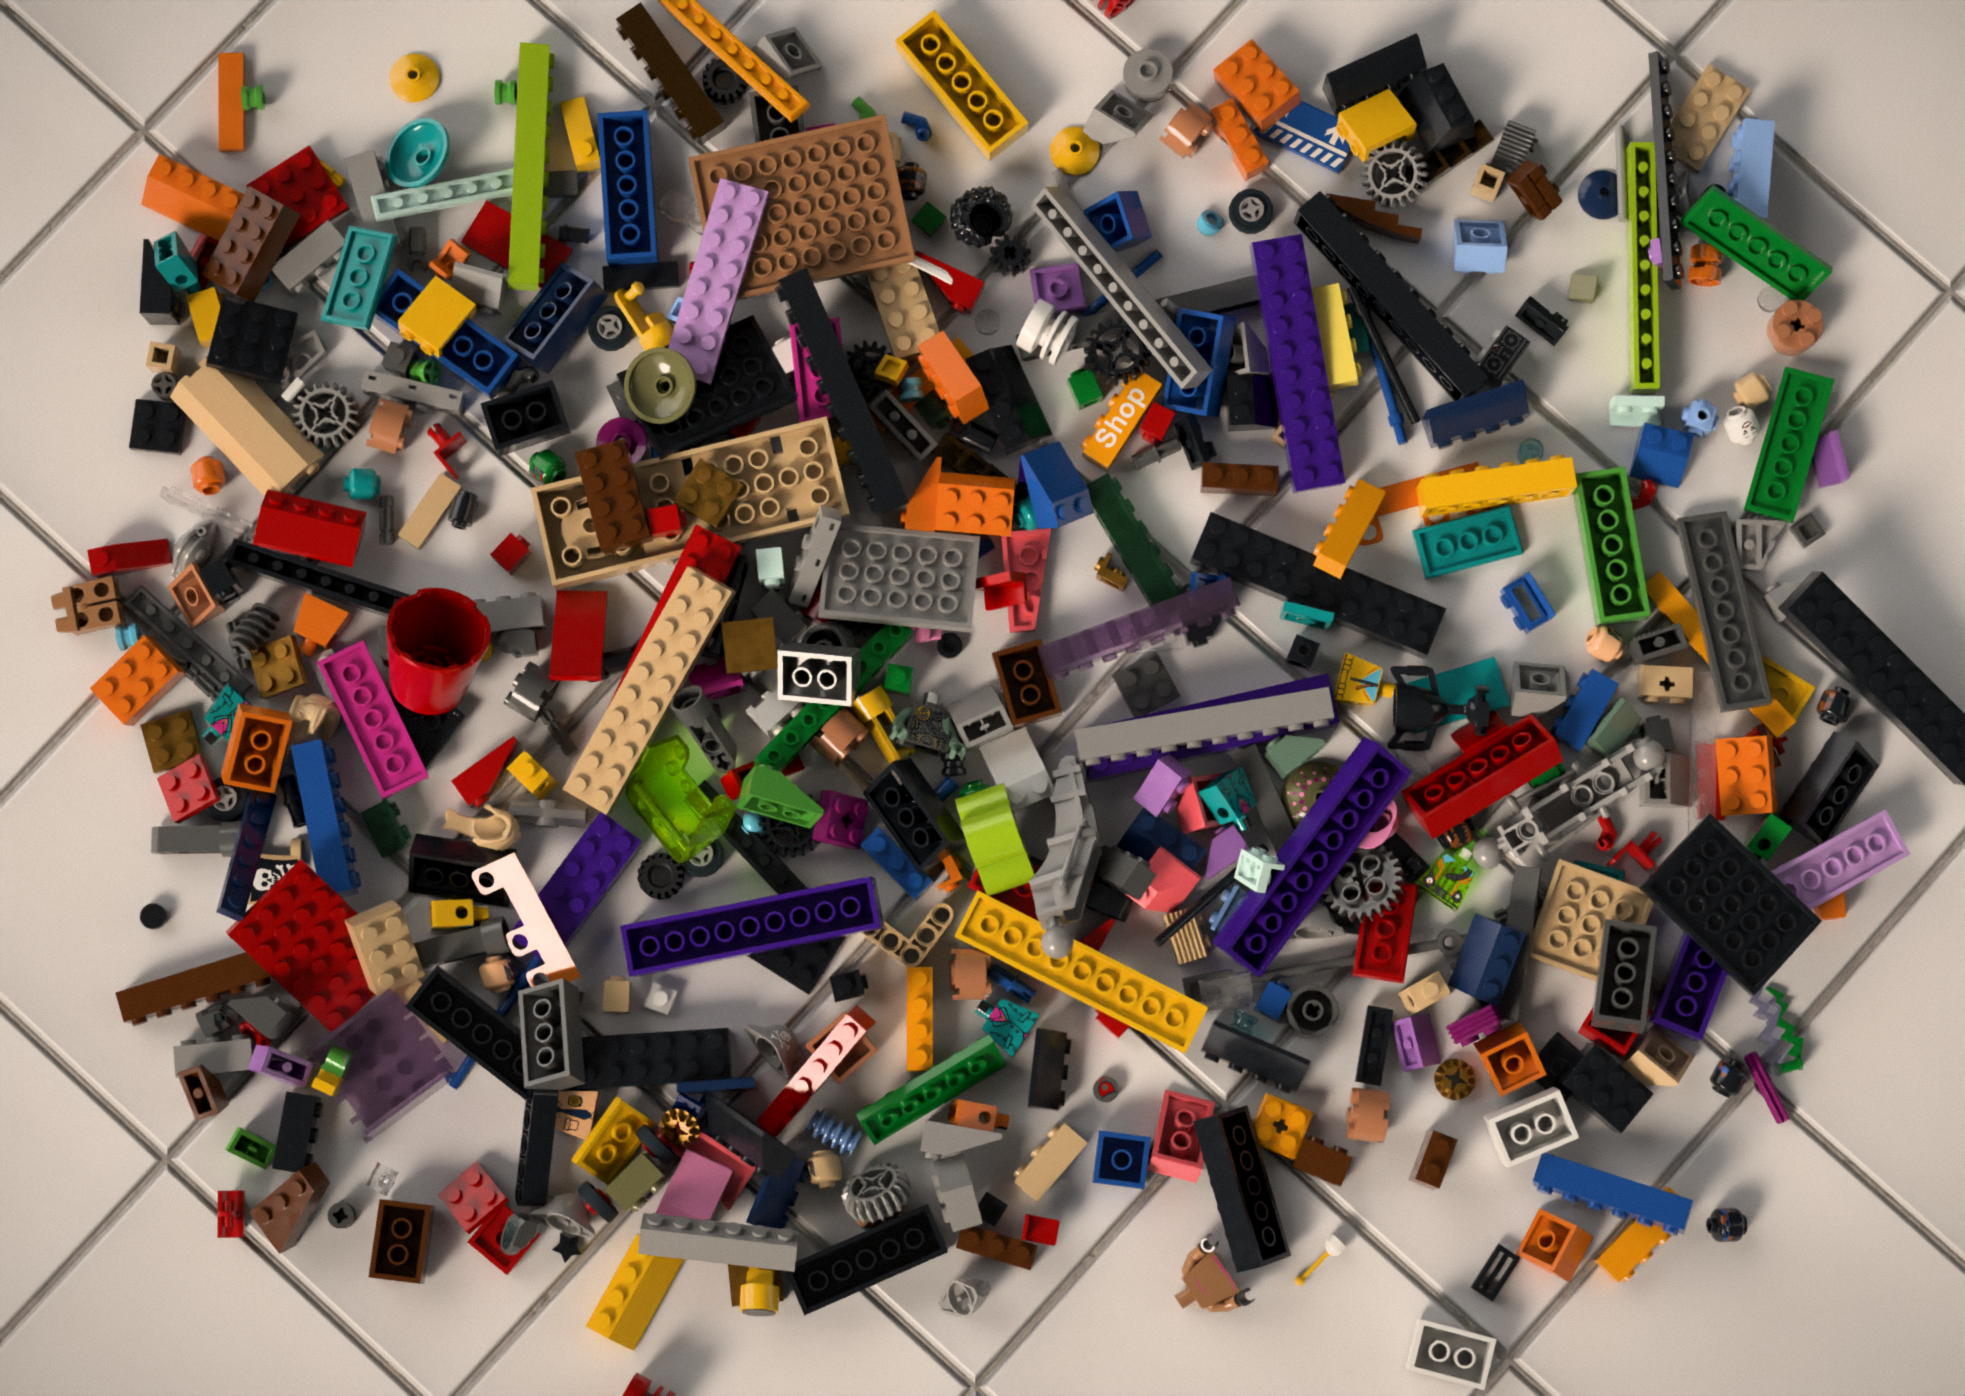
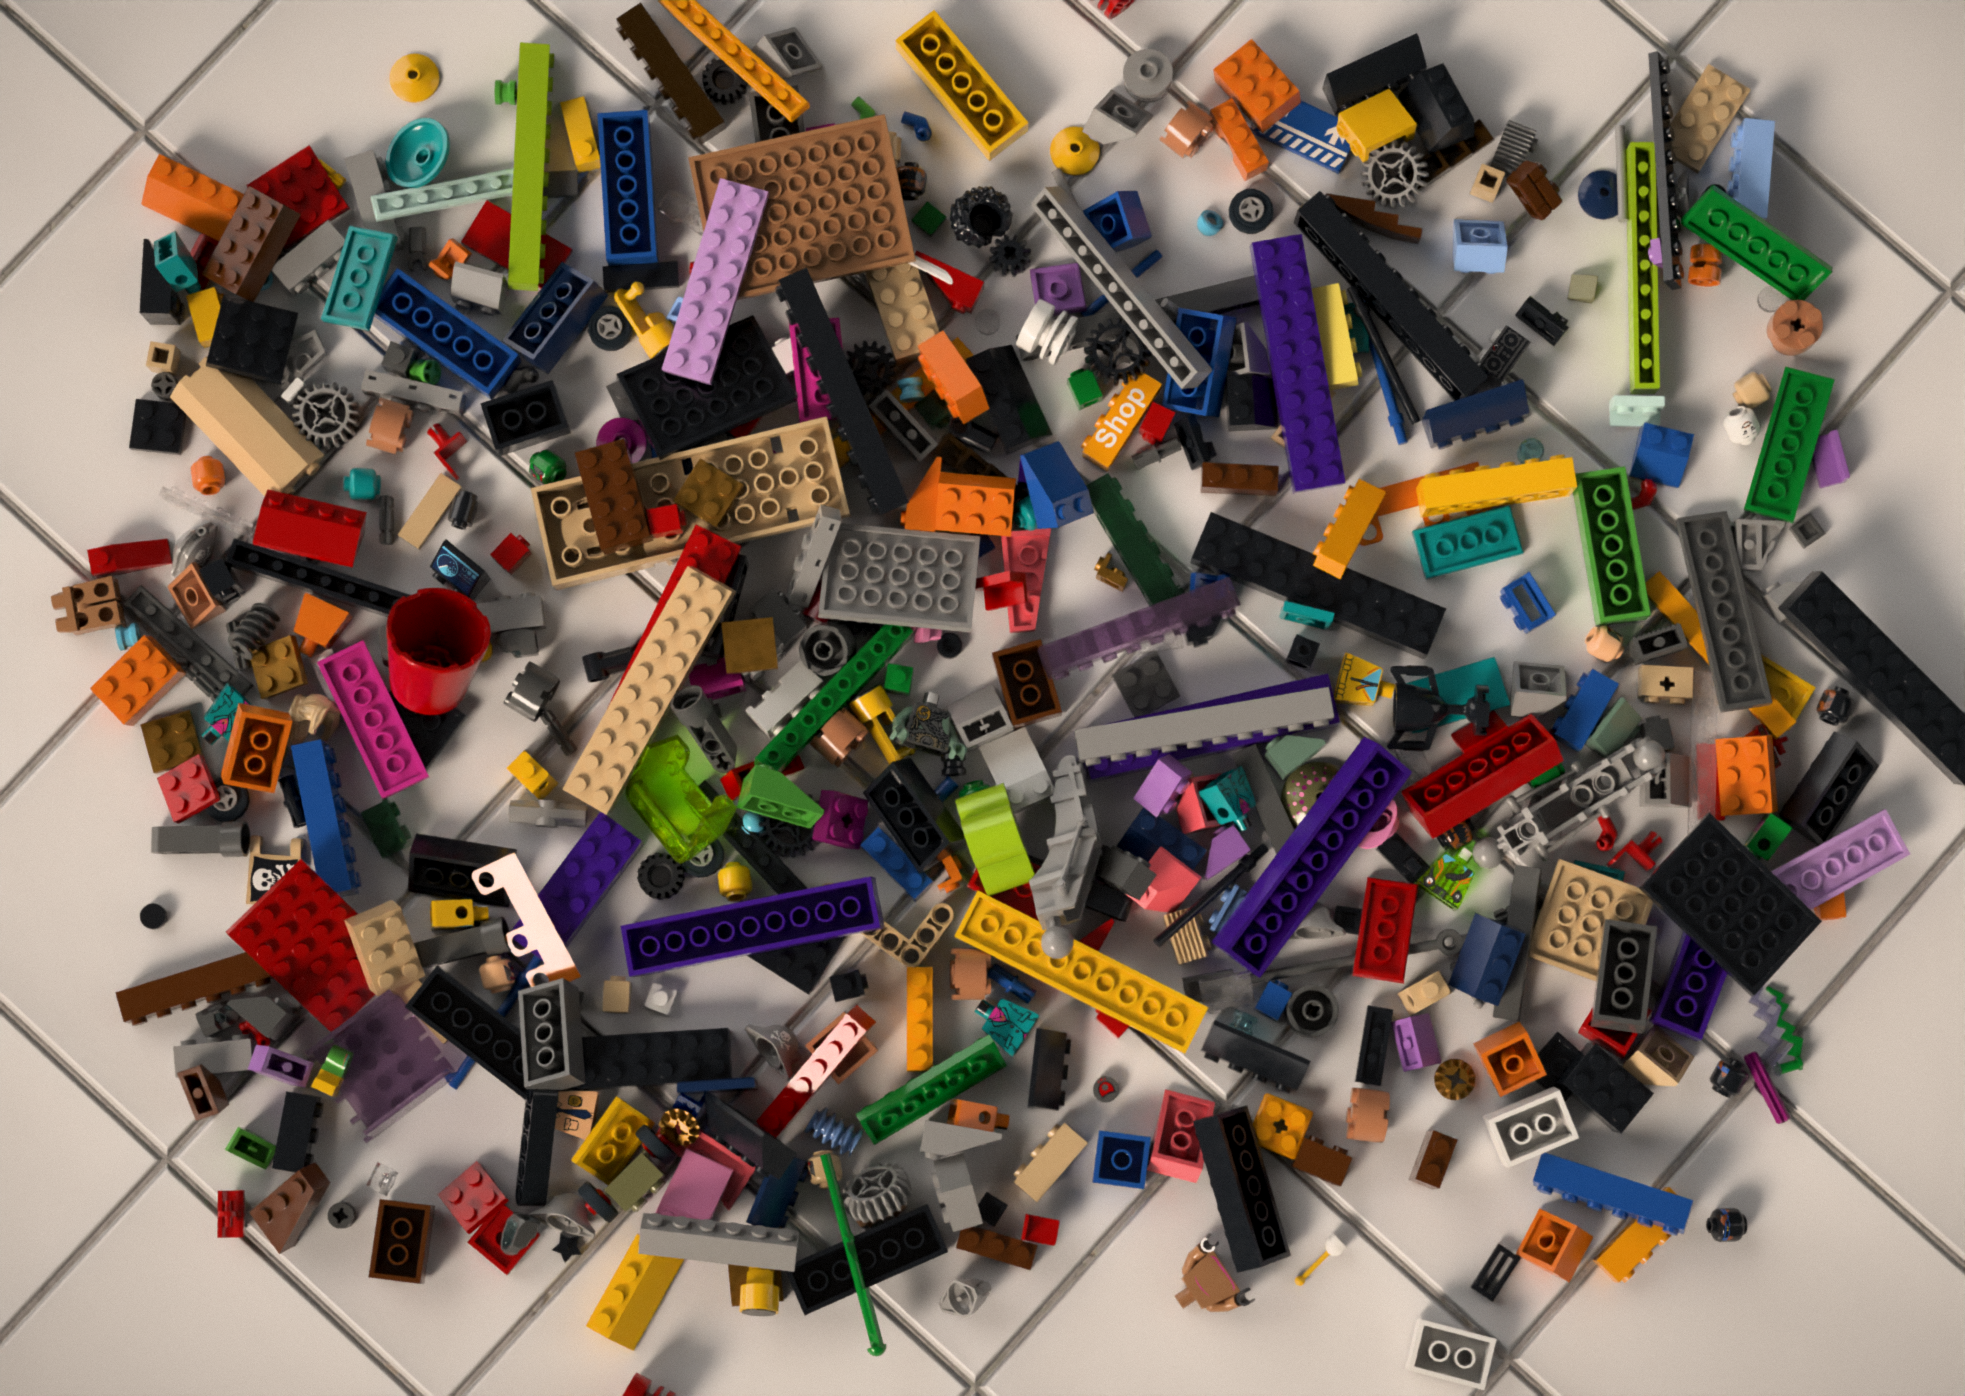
(230, 109): orange tile -> none
(246, 854): dark blue plate -> none
(253, 97): bright green wheel -> none
(435, 316): yellow panel -> none
(458, 571): none -> slope
(482, 777): red slope -> none
(492, 832): tan hair -> none
(574, 234): black pin -> none
(578, 635): red tile -> none
(646, 382): olive dish -> none
(734, 881): none -> yellow head
(771, 568): light aqua brick -> none
(818, 673): dark grey slope -> none
(863, 1293): none -> green bar
(891, 370): yellow plate -> none
(1255, 868): light aqua bracket -> none
(1385, 875): dark grey gear -> none
(1484, 1020): magenta brick -> none
(1695, 425): light blue brick -> none

